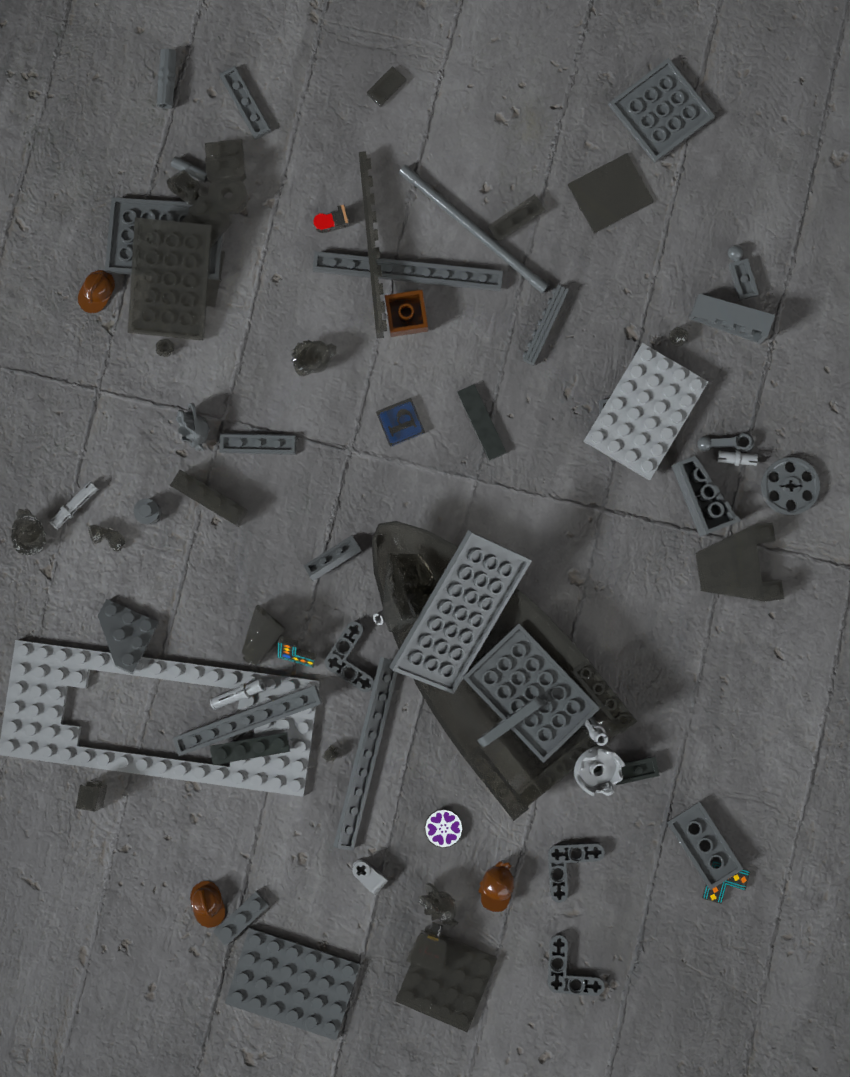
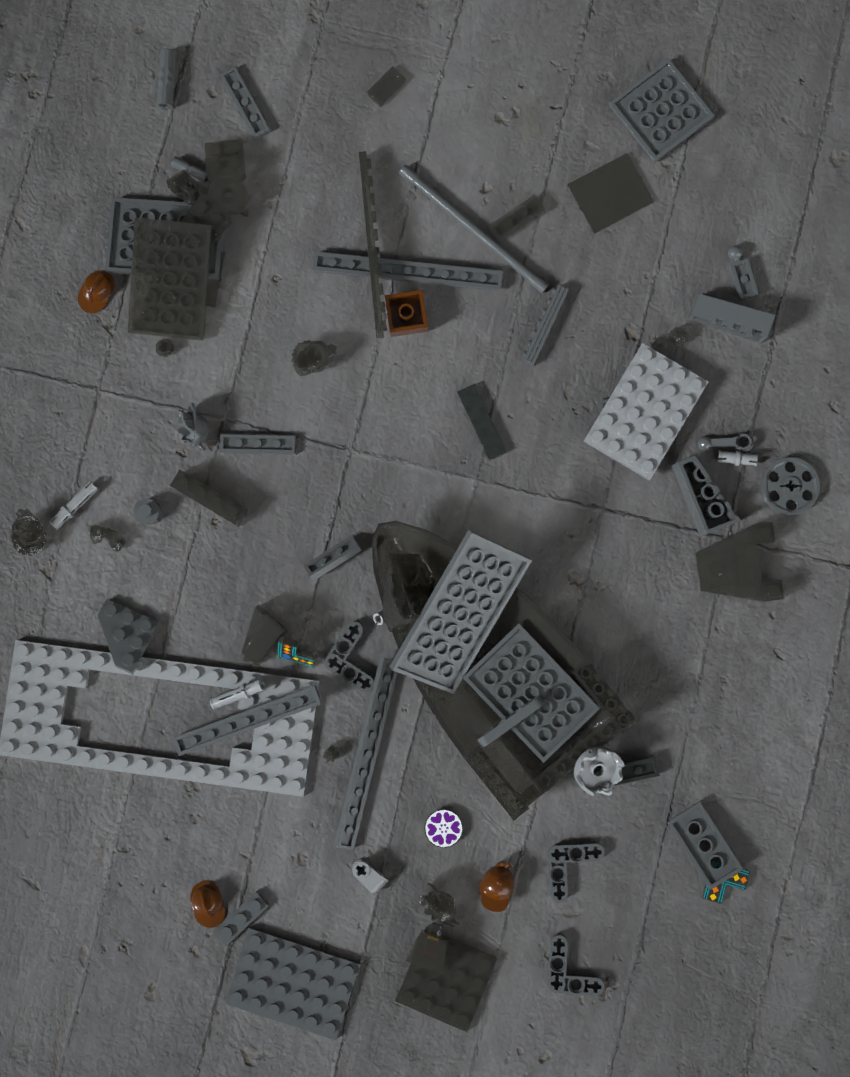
(91, 795): clear smoke brick -> none
(250, 748): pearl dark grey plate -> none
(332, 221): leg -> none
(400, 422): clear smoke tile -> none
(600, 732): light grey pin -> none

